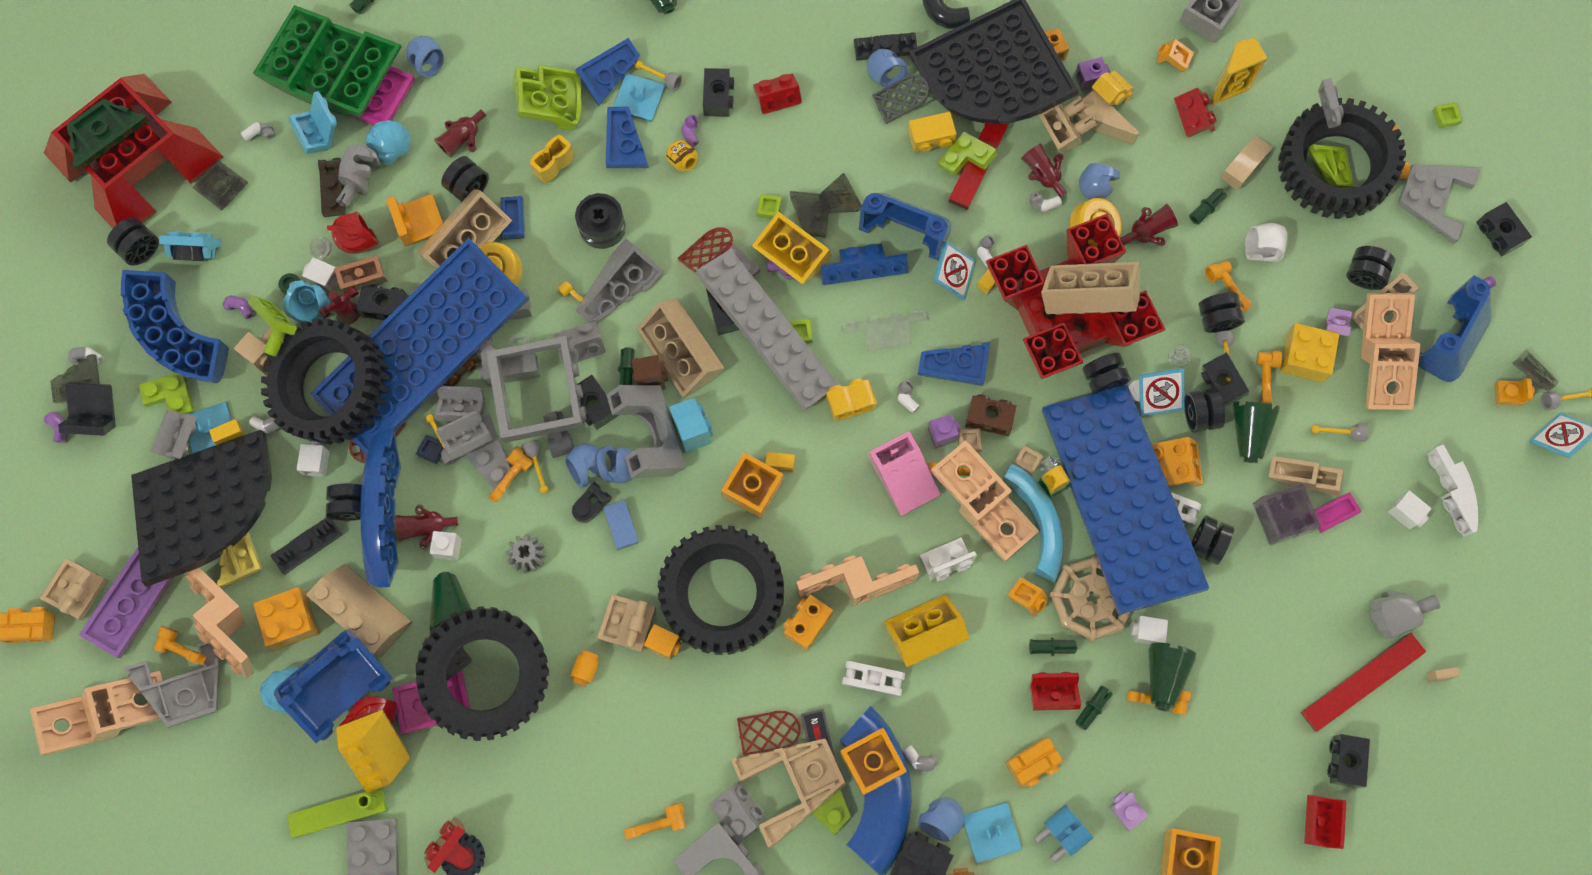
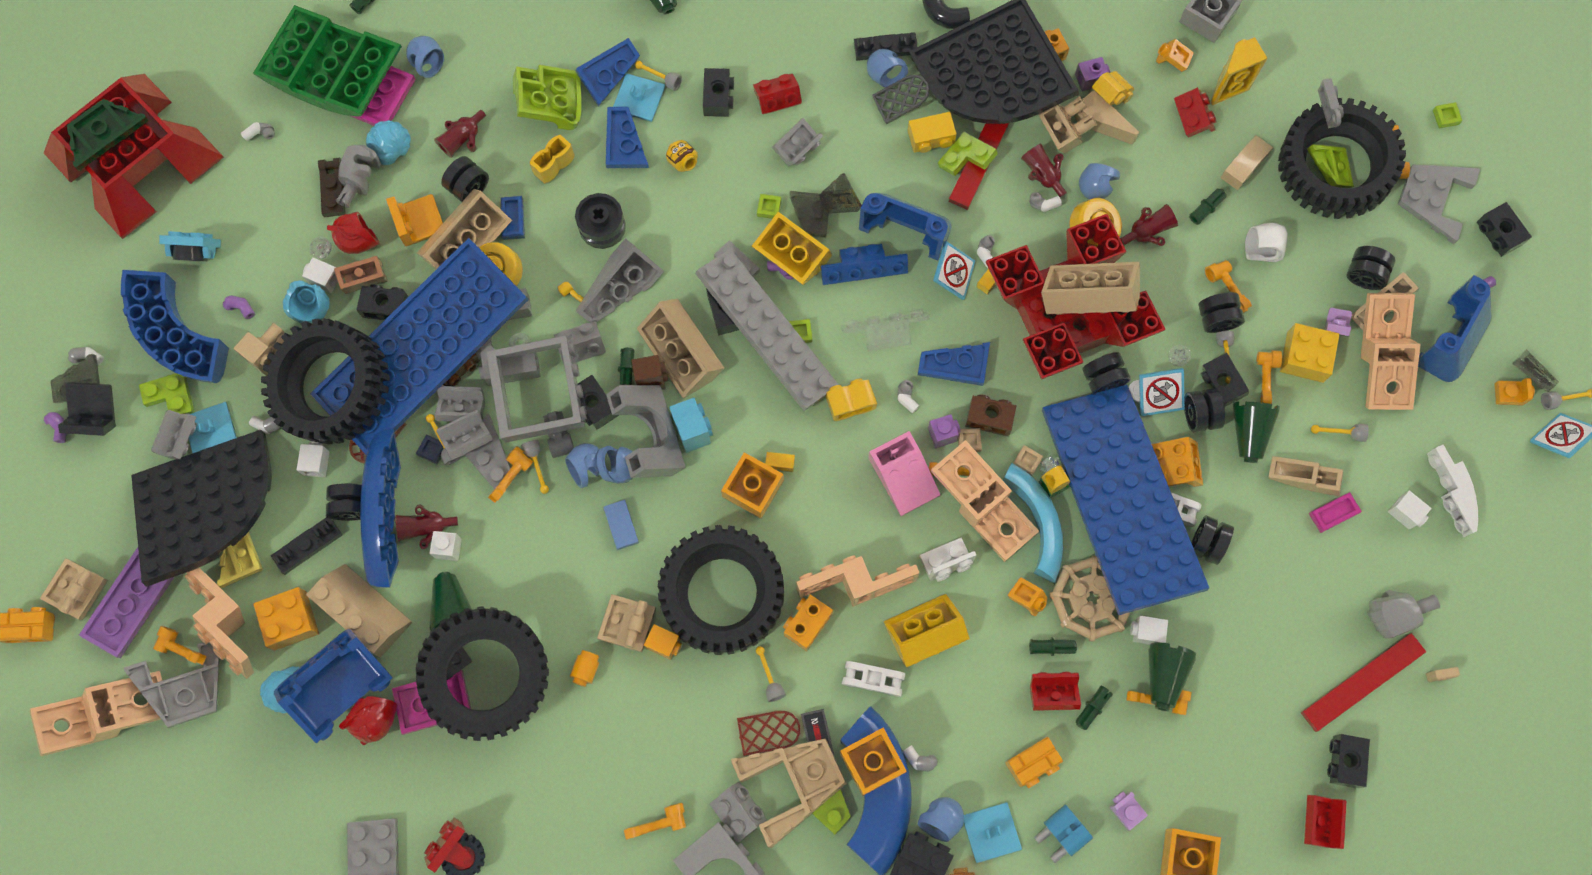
(133, 241): black wheel -> none
(224, 194): clear smoke piece -> none
(226, 432): yellow piece -> none
(276, 320): lime piece -> none
(285, 280): dark green tile -> none
(315, 127): medium azure bracket -> none
(336, 813): lime piece -> none
(342, 306): dark red piece -> none
(372, 750): yellow slope -> none
(523, 562): light grey gear -> none
(584, 510): black plate -> none
(682, 257): clear red window -> none
(688, 130): medium lavender arm -> none
(774, 690): none -> hinge
(797, 142): none -> light grey bracket
(1288, 515): piece -> none

